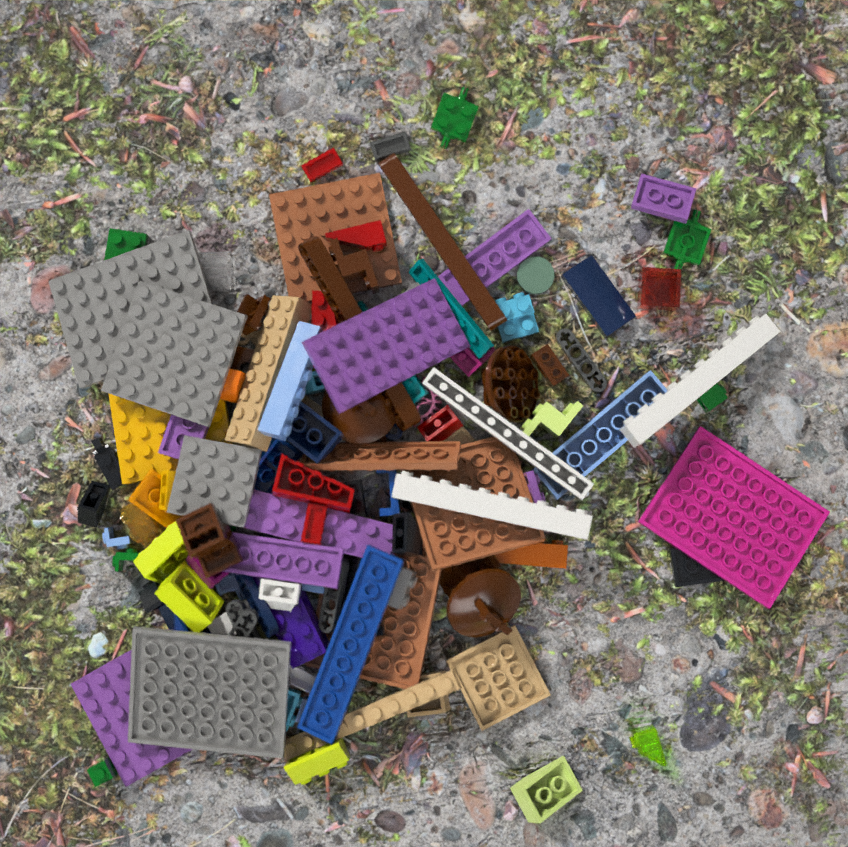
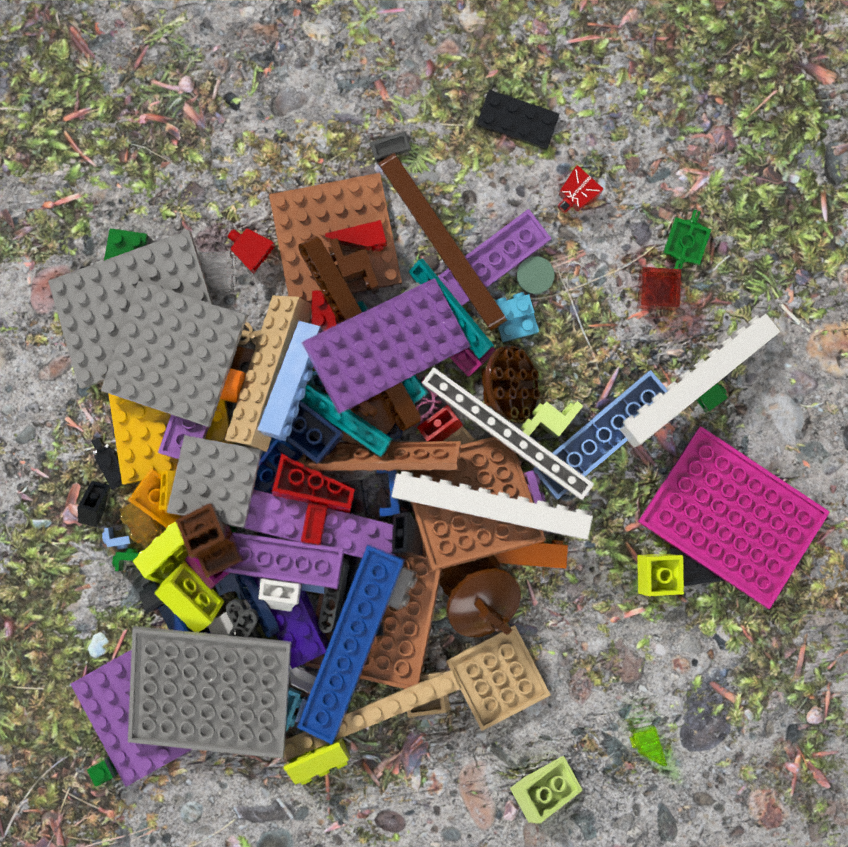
(250, 248): none -> red torso
(254, 310): reddish brown bracket -> none
(322, 165): red tile -> none
(346, 421): none -> teal plate
(454, 117): green plate -> none
(517, 119): none -> black plate
(549, 366): reddish brown brick -> none
(578, 191): none -> red torso
(578, 362): dark grey beam -> none
(598, 296): dark blue slope -> none
(660, 574): none -> neon yellow slope
(663, 198): medium lavender plate -> none

